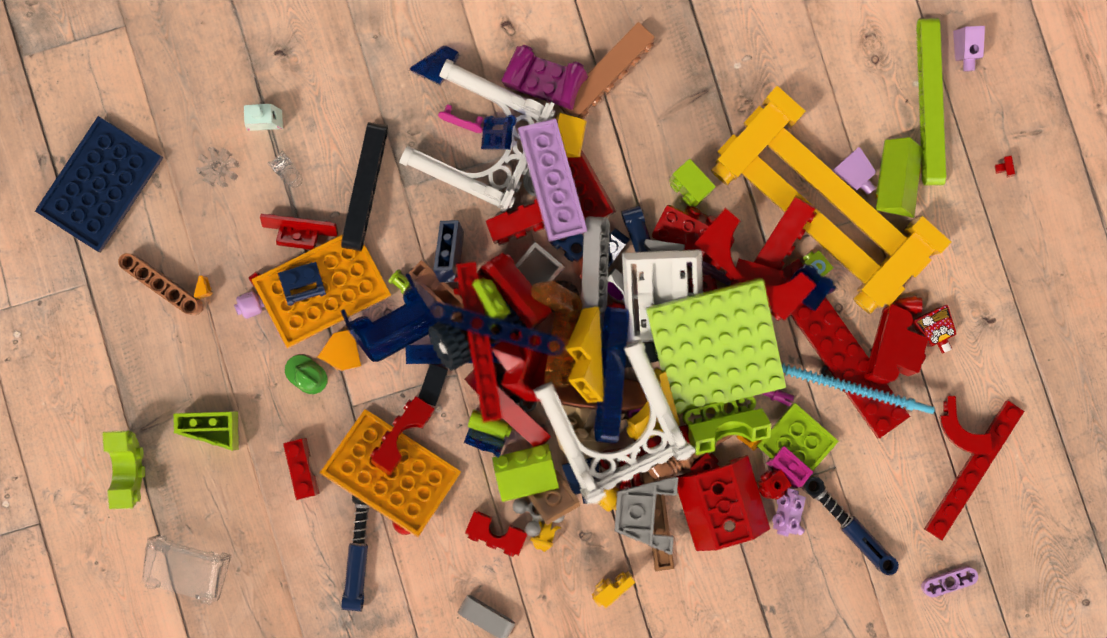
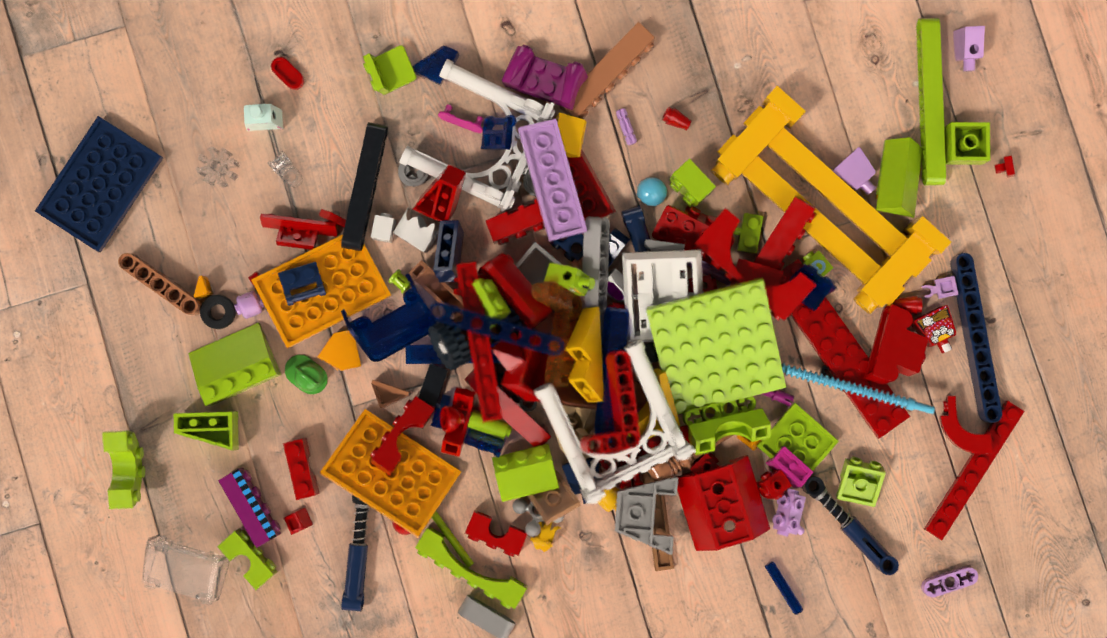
(226, 320): none -> black tyre
(233, 365): none -> lime slope
(250, 507): none -> magenta brick
(260, 569): none -> lime arch
(287, 73): none -> red tile
(298, 521): none -> red slope
(329, 216): none -> red tile
(383, 228): none -> white brick
(387, 394): none -> nougat slope
(389, 70): none -> lime bracket
(404, 171): none -> light grey gear
(416, 232): none -> white piece
(442, 196): none -> red wedge
(444, 402): none -> clear blue hinge
(450, 419): none -> red brick
(452, 539): none -> lime bar
(454, 441): none -> red arch
(507, 590): none -> lime arch
(575, 280): none -> lime torso
(607, 591): yellow plate -> none
(618, 408): none -> red beam
(626, 126): none -> lavender axle
(651, 191): none -> medium azure hair
(675, 118): none -> red cone
(749, 233): none -> lime plate
(784, 588): none -> clear blue axle
(860, 481): none -> lime plate
(943, 288): none -> lavender plate
(967, 143): none -> lime brick
(982, 345): none -> dark blue beam

